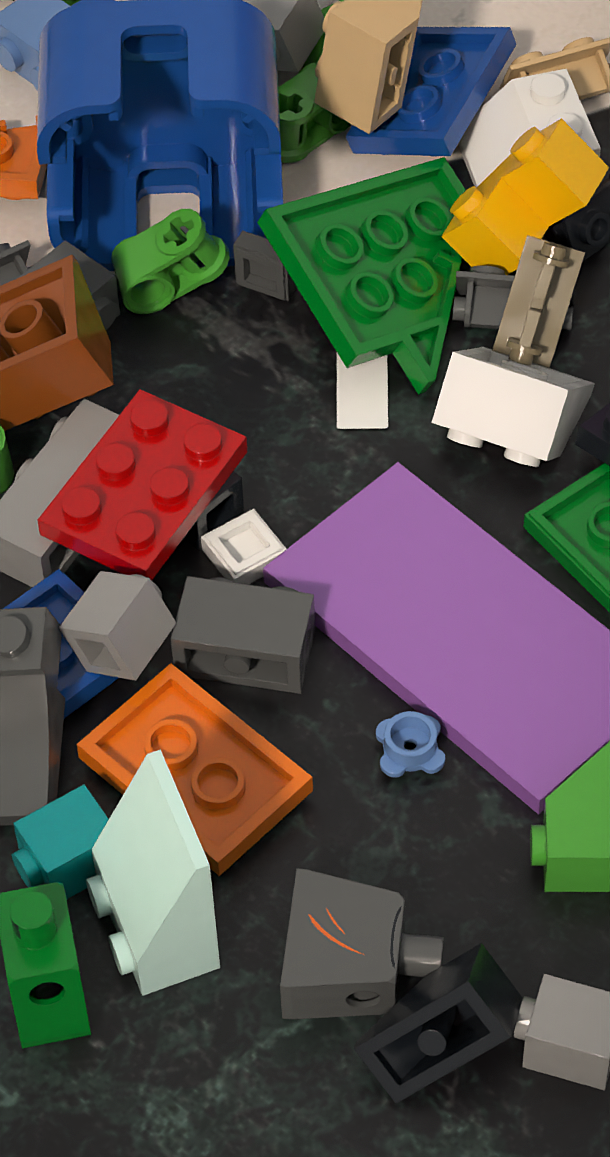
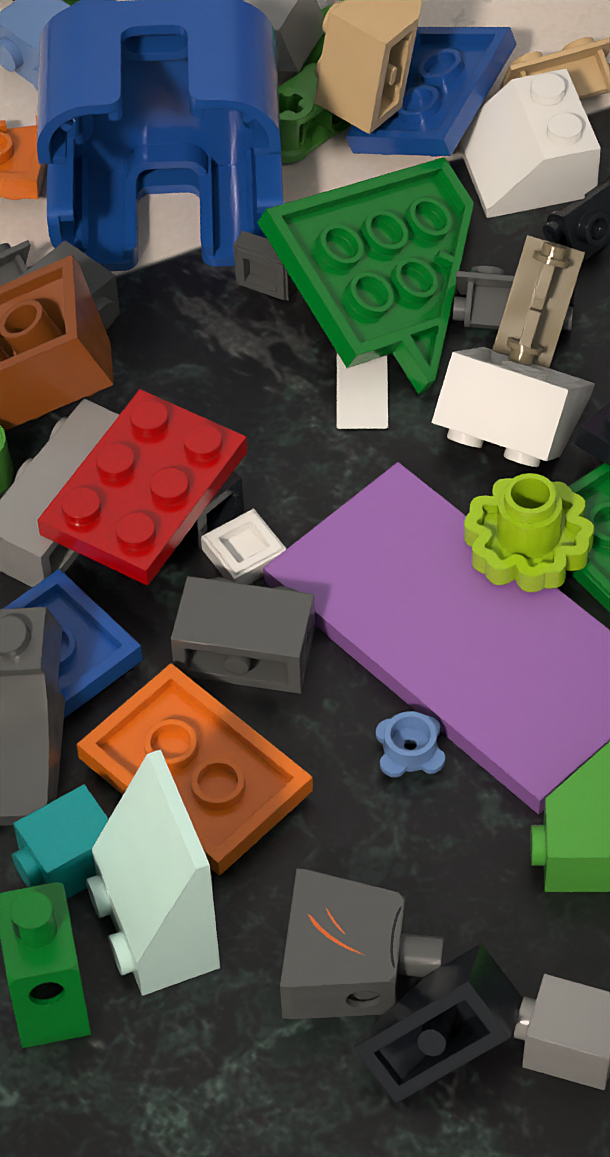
(118, 625): light grey brick -> none
(162, 261): bright green piece -> none
(528, 532): none -> lime plant
(533, 188): yellow brick -> none

